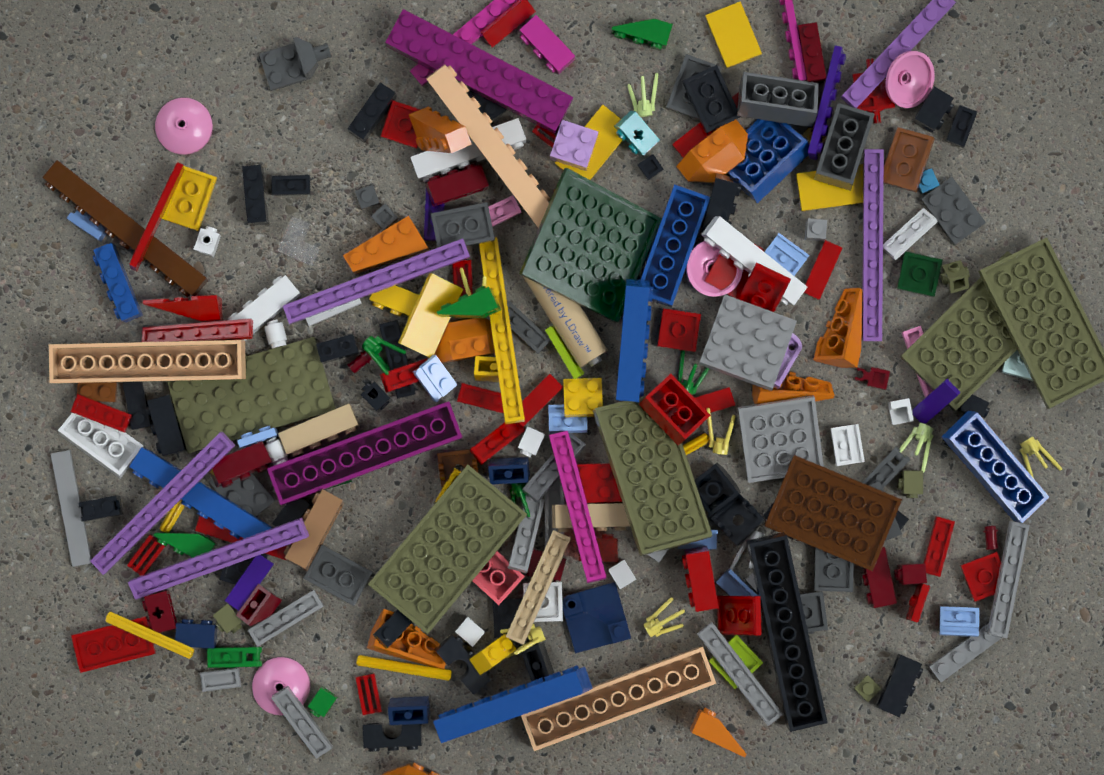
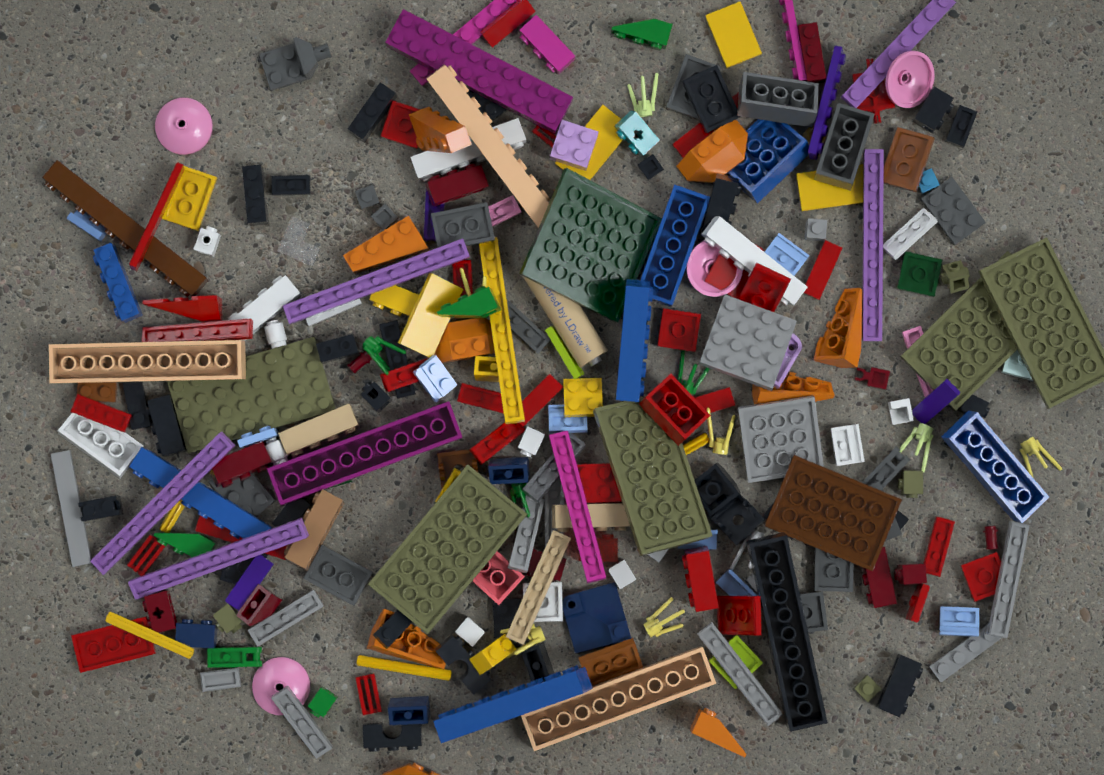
(611, 661): none -> dark orange plate

